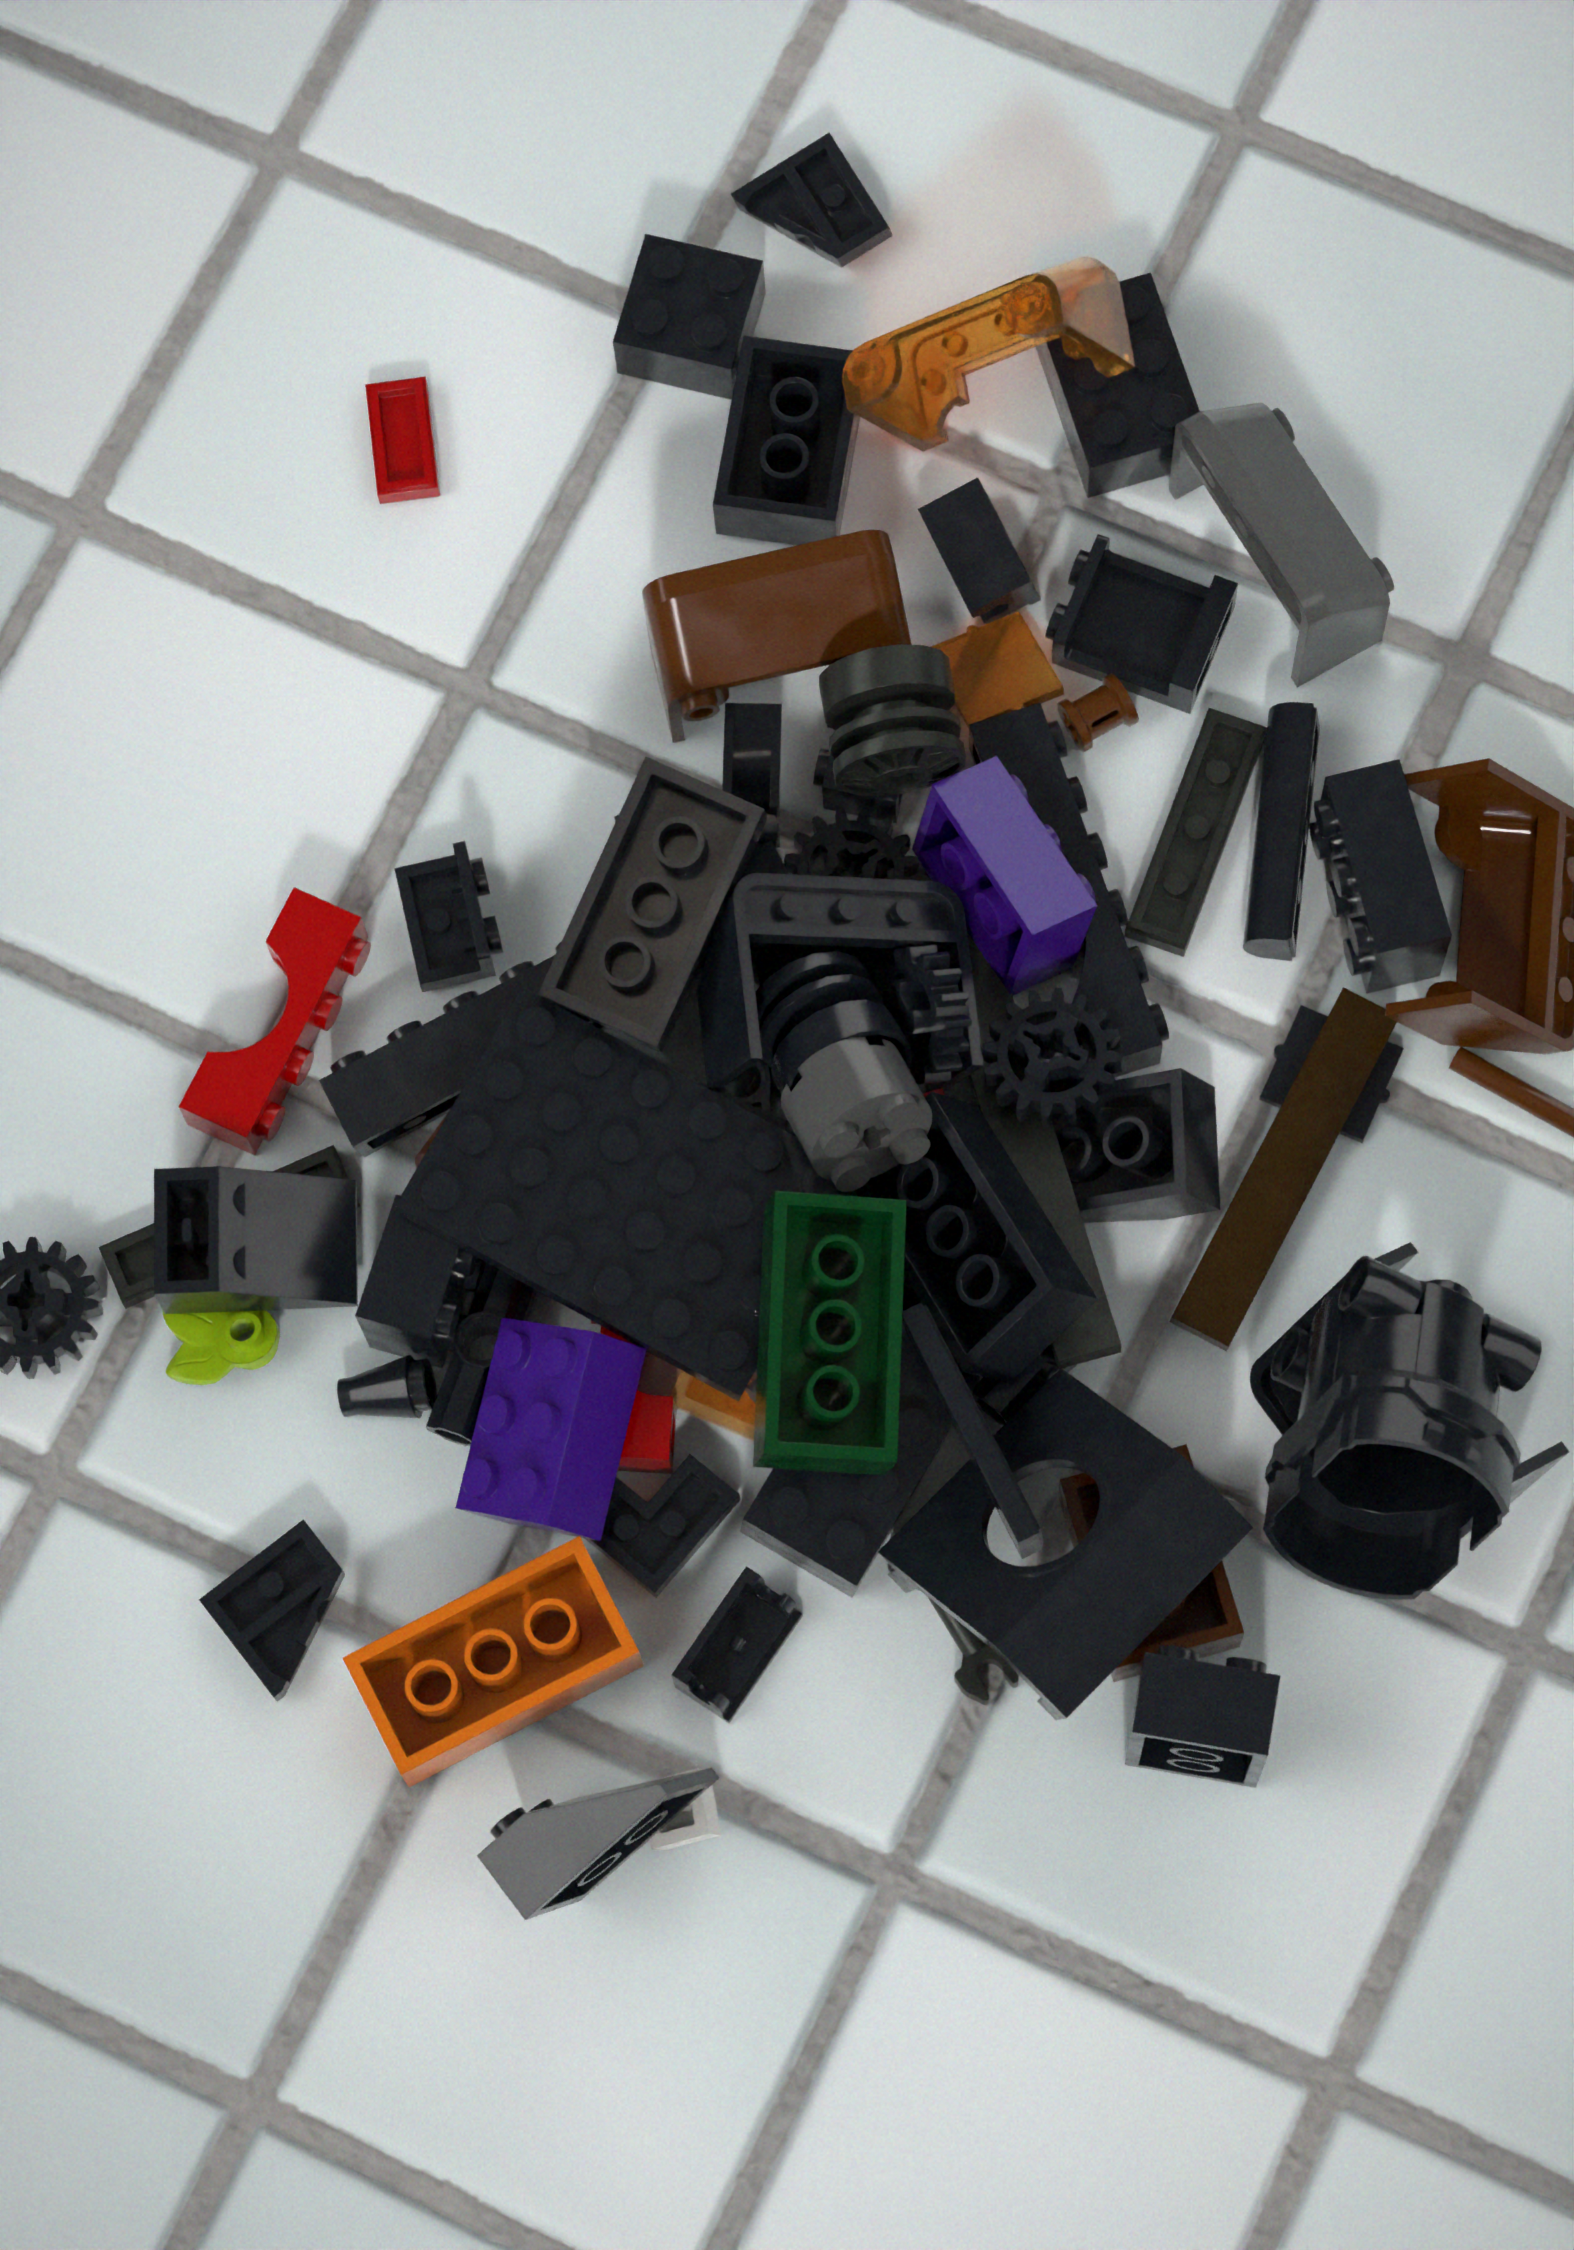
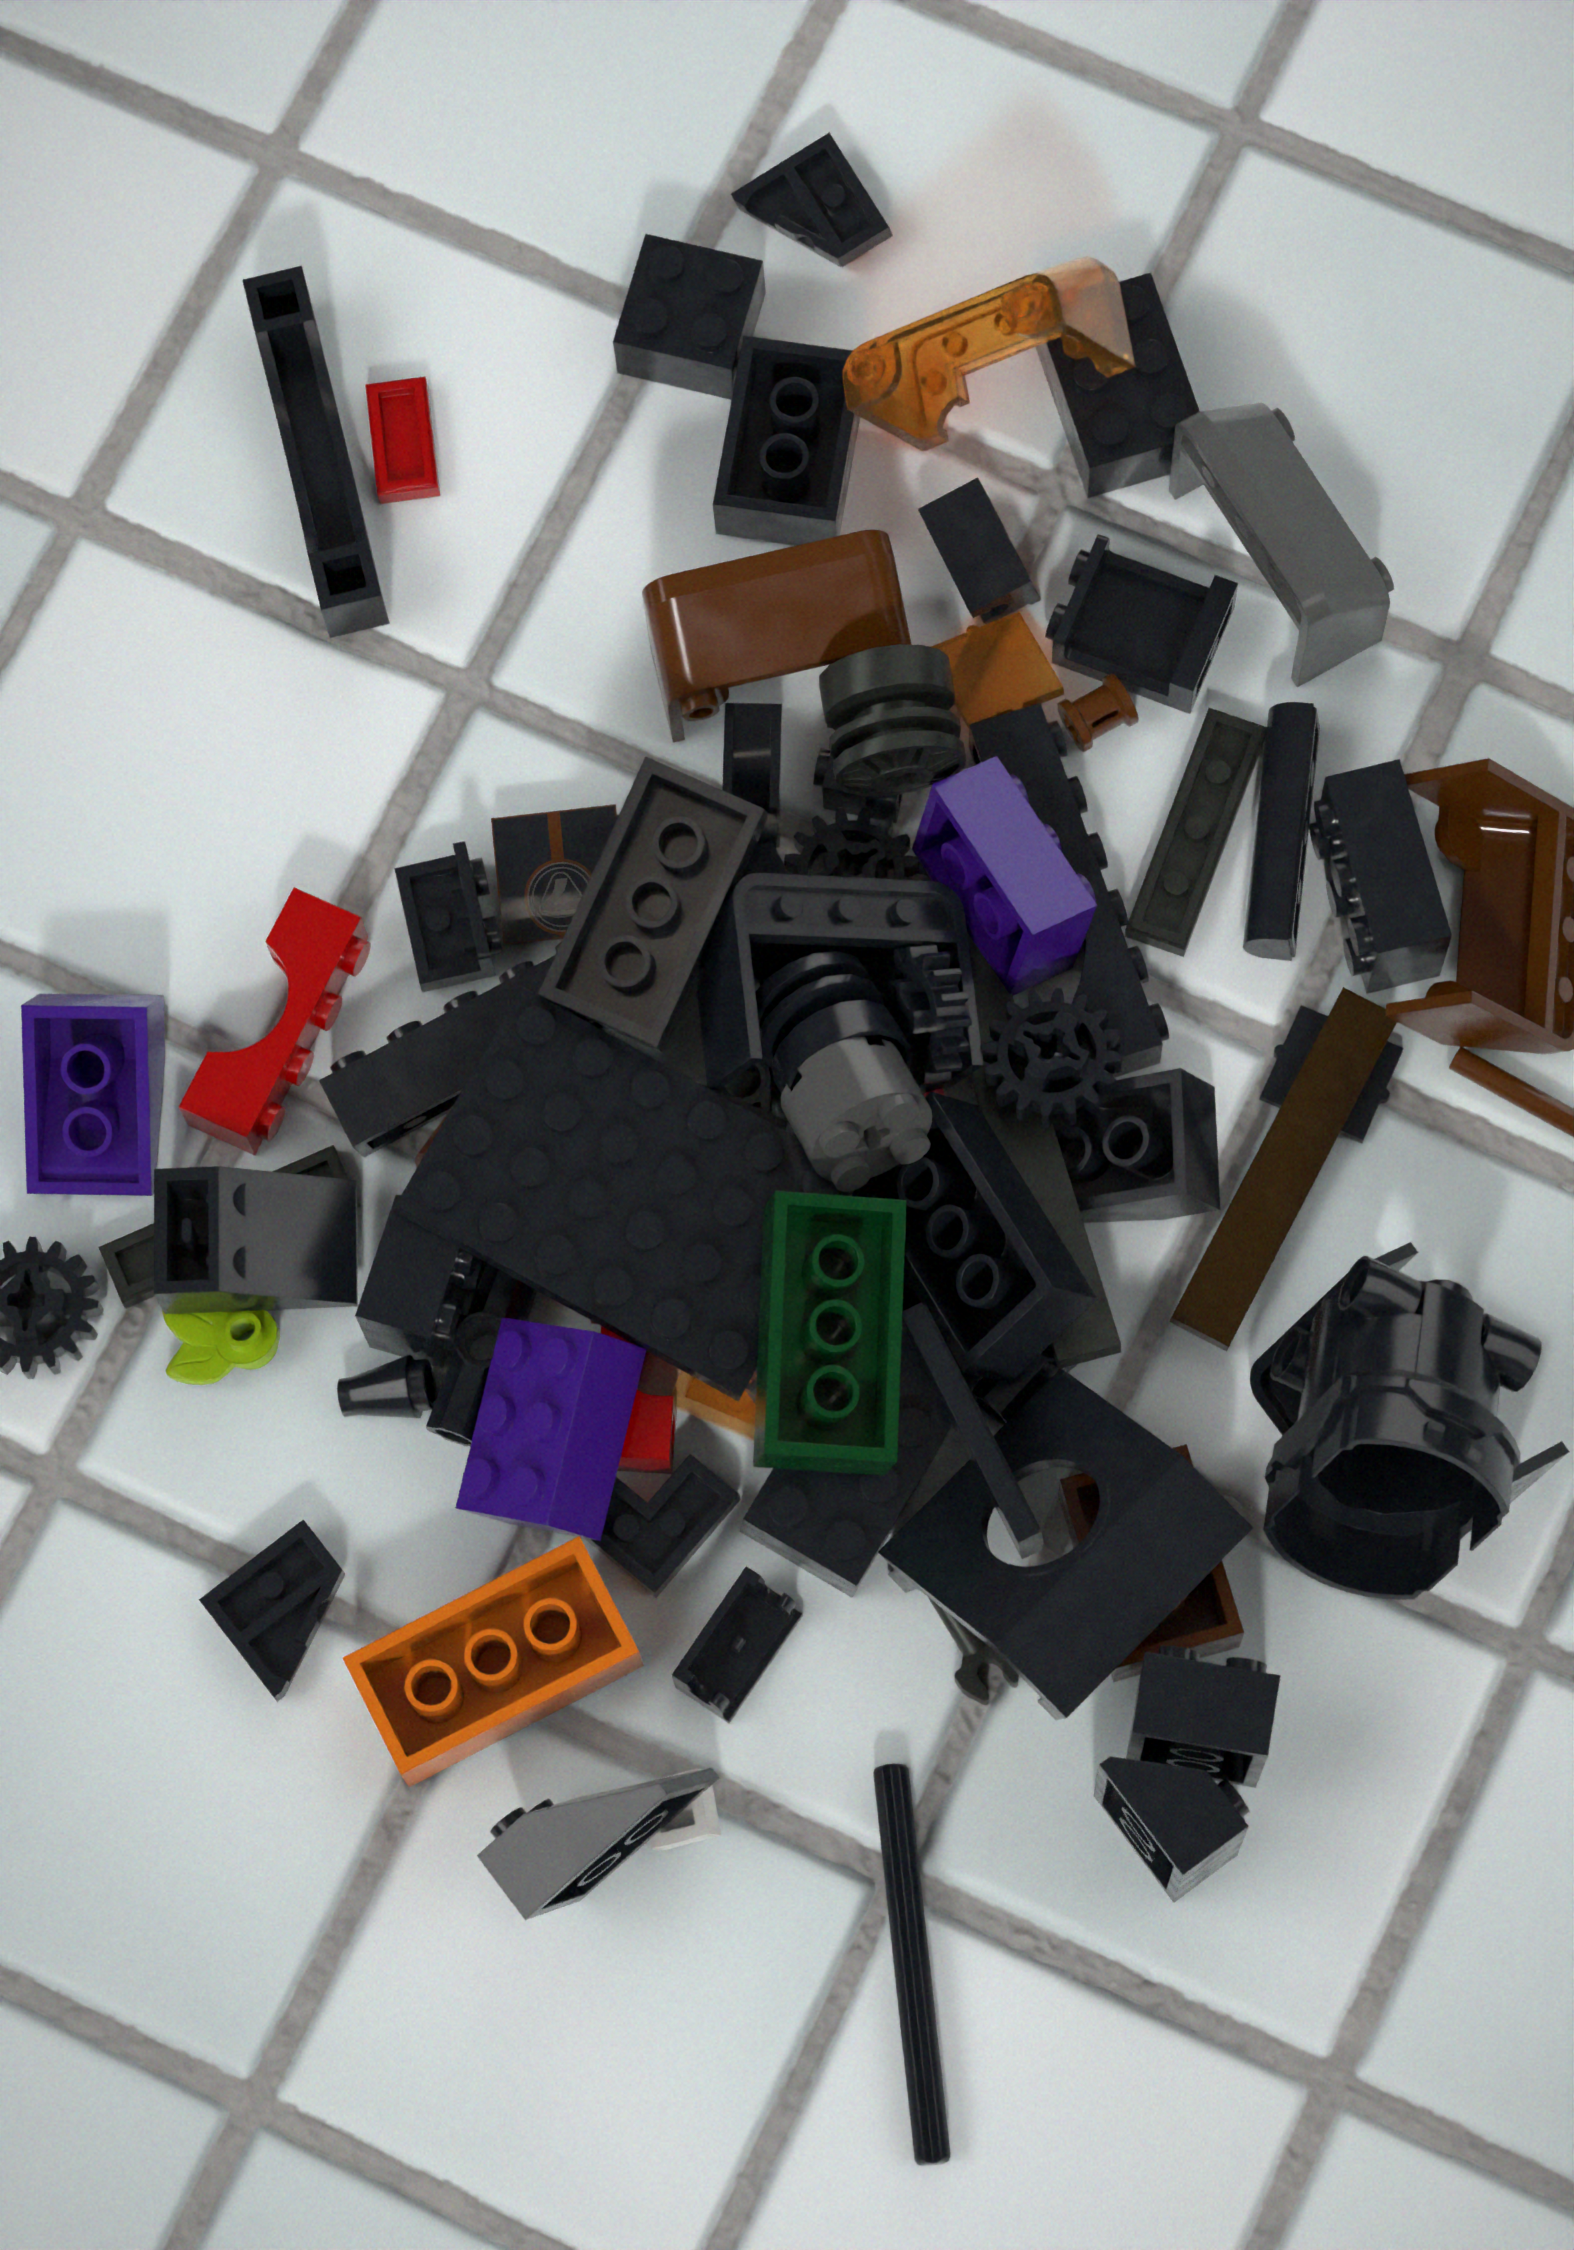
(92, 1092): none -> dark purple slope
(316, 452): none -> black arch
(545, 868): none -> black slope
(911, 1965): none -> black axle
(1173, 1819): none -> black slope

